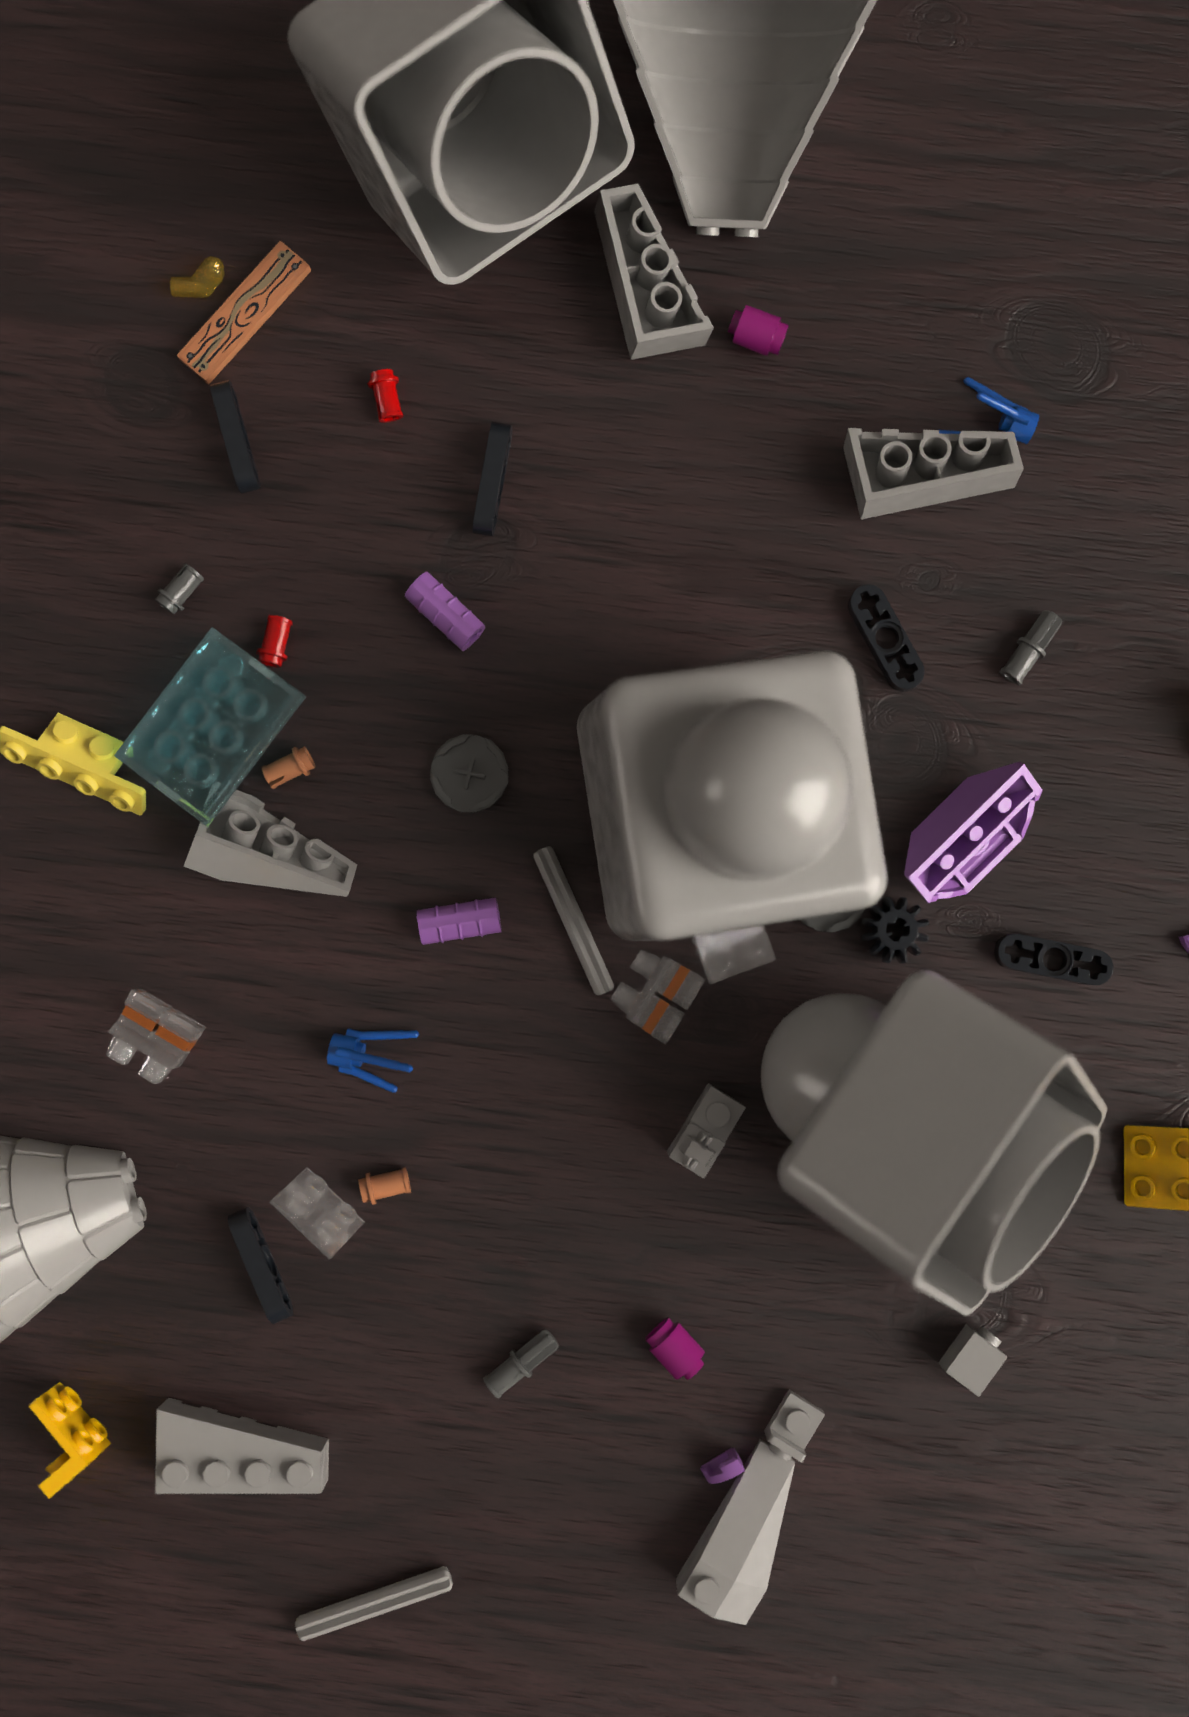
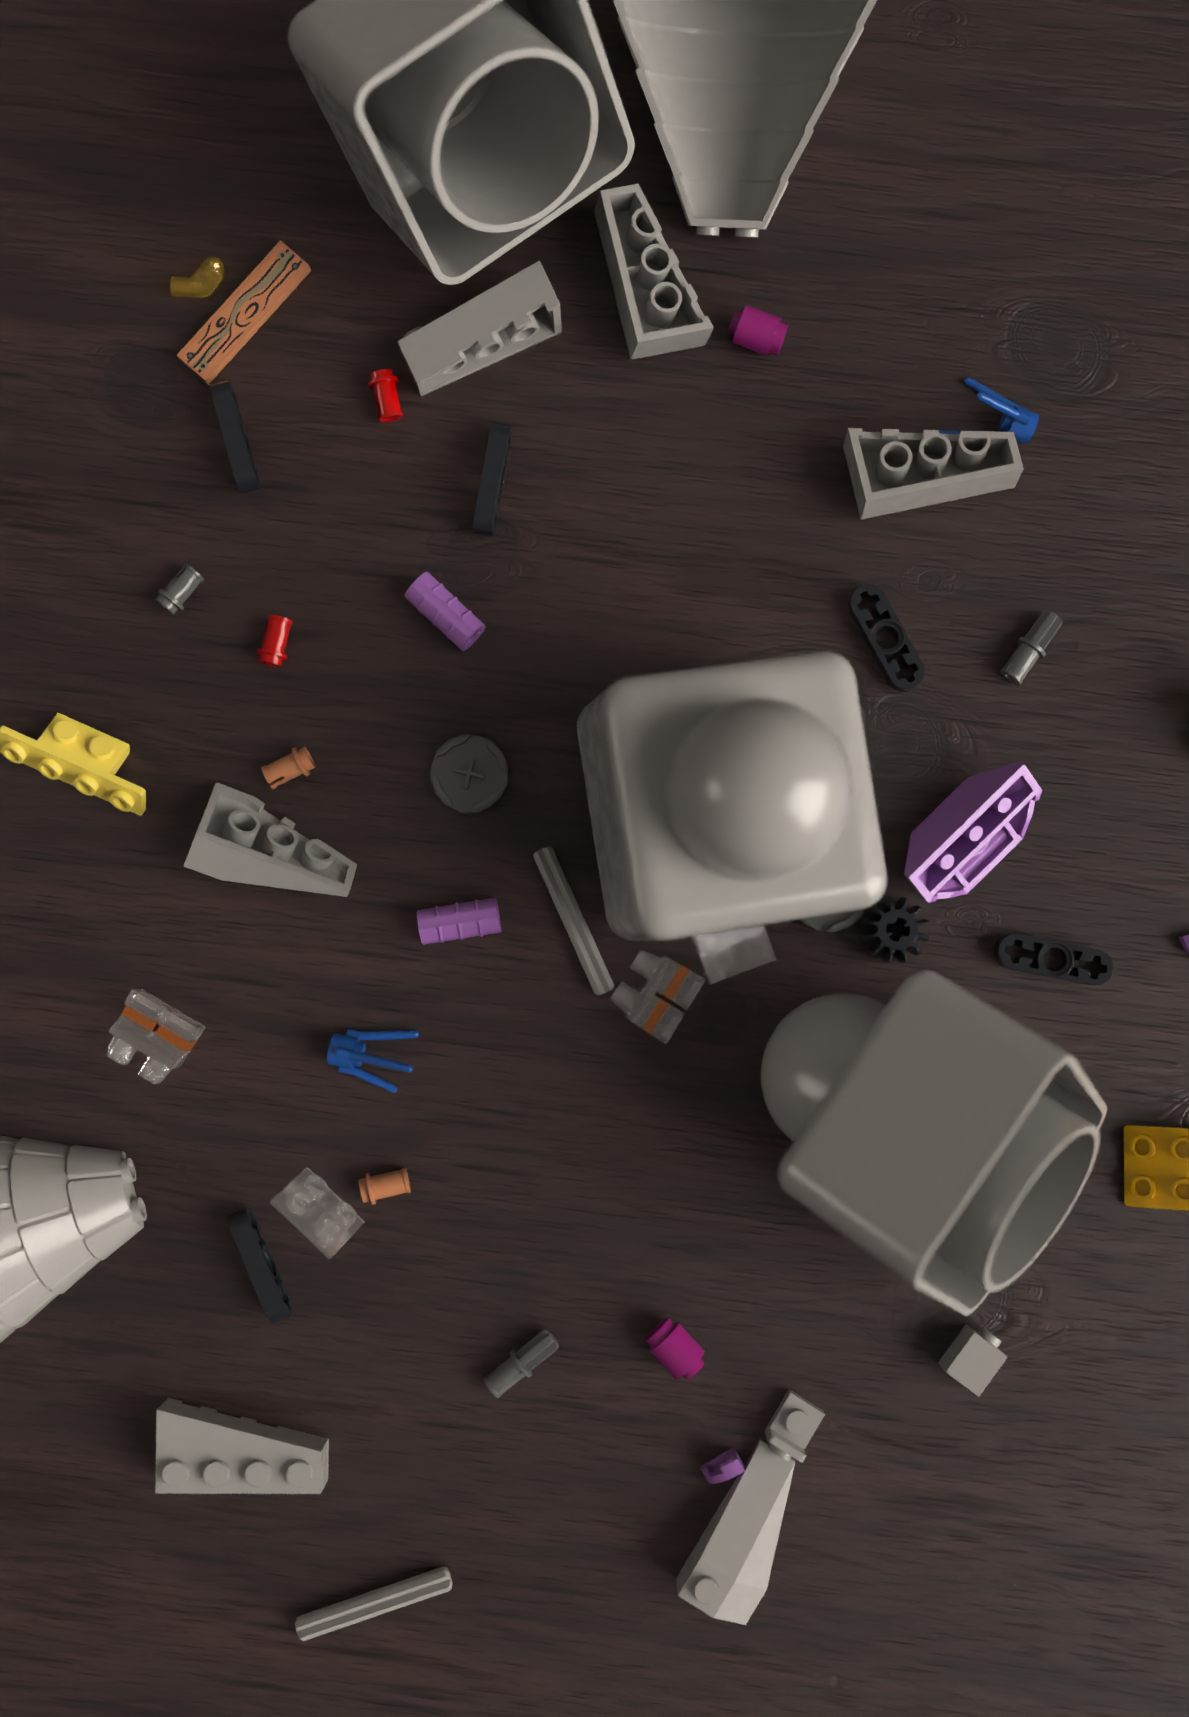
(73, 1429): yellow bracket -> none
(210, 726): clear light blue slope -> none
(483, 330): none -> light grey wedge
(705, 1130): light grey hinge -> none

